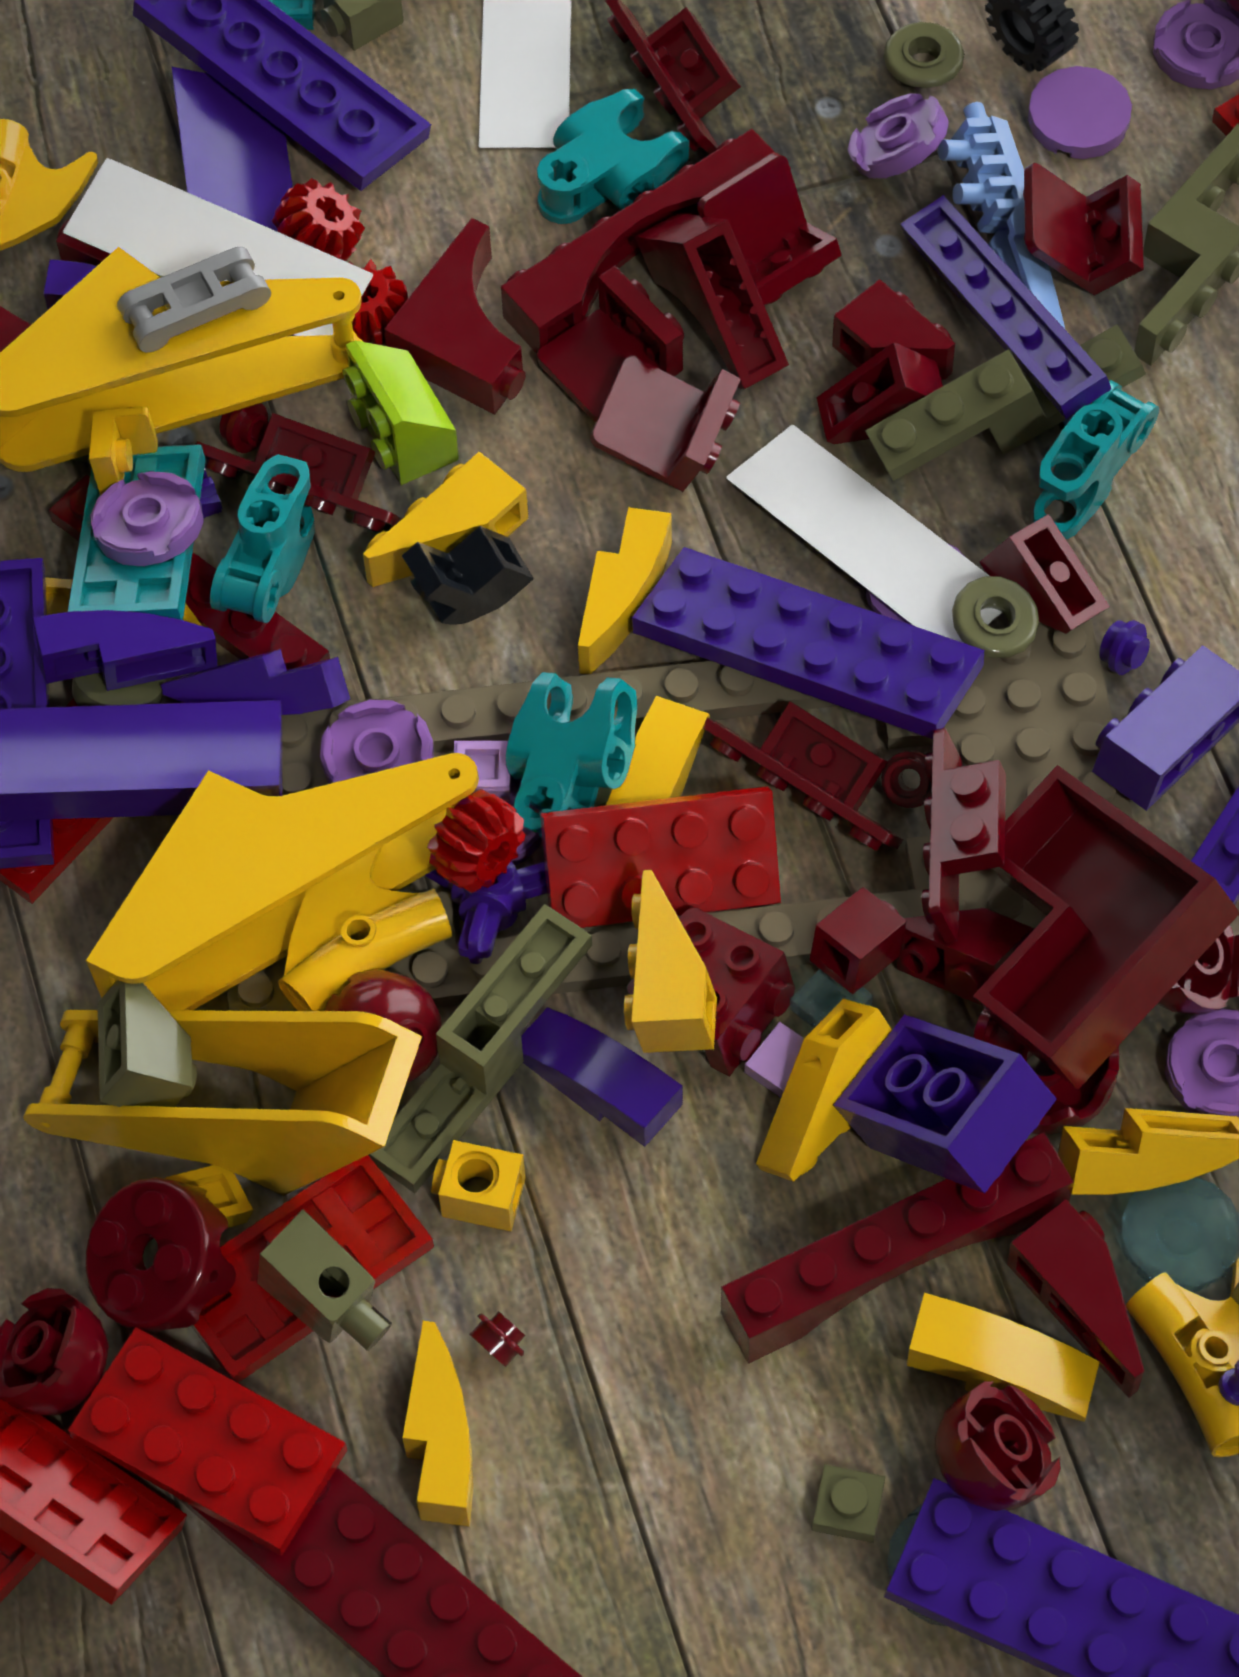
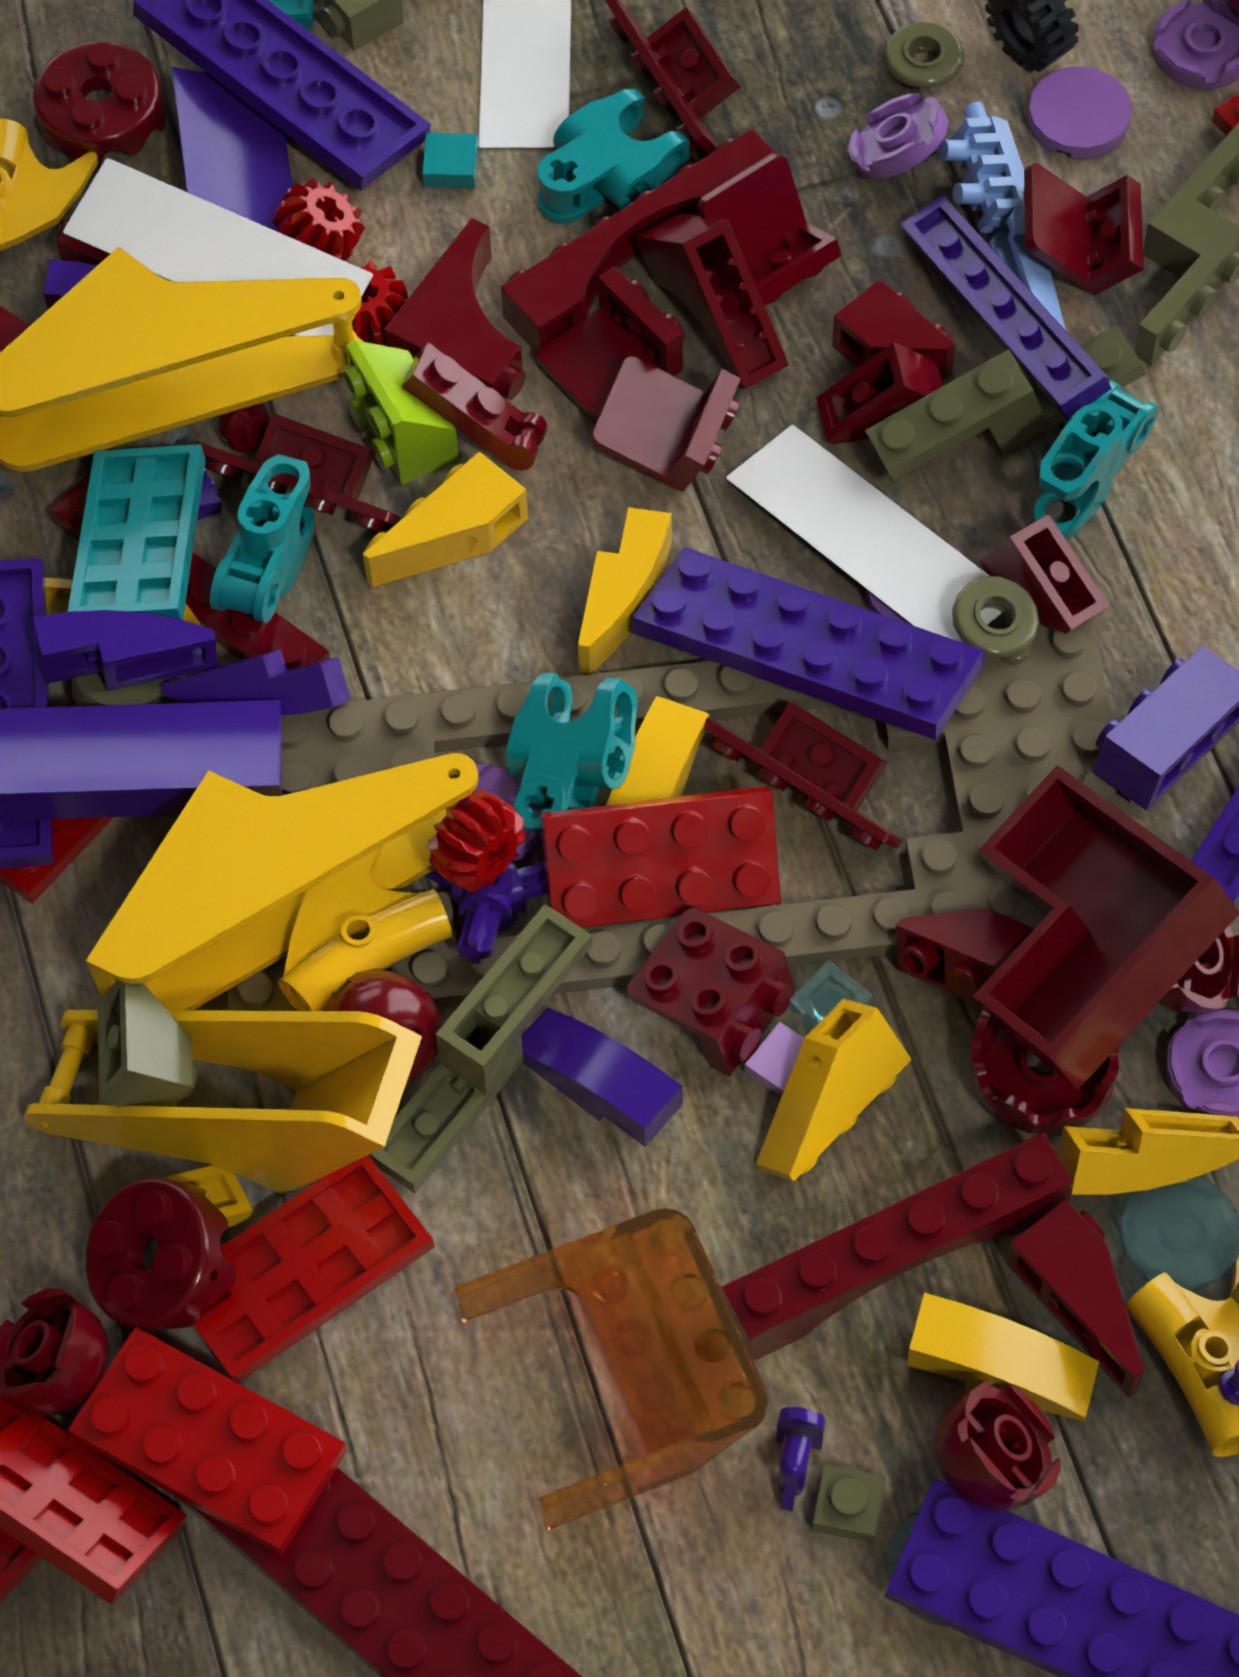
(103, 126): none -> dark red plate
(114, 441): yellow bracket -> none
(147, 519): medium lavender tile -> none
(193, 297): light grey plate -> none
(305, 1265): olive torso -> none
(373, 739): medium lavender tile -> none
(439, 1433): yellow slope -> none
(450, 160): none -> teal tile
(471, 578): black brick -> none
(475, 408): none -> dark red plate
(491, 765): lavender tile -> none
(492, 1207): yellow brick -> none
(499, 1337): dark red plate -> none
(666, 1342): none -> clear orange windscreen
(672, 988): yellow slope -> none
(799, 1432): none -> dark purple piece
(858, 940): dark red brick -> none
(894, 785): dark red plate -> none
(945, 1102): dark purple brick -> none
(965, 828): dark red bracket -> none
(1124, 646): dark purple plate -> none

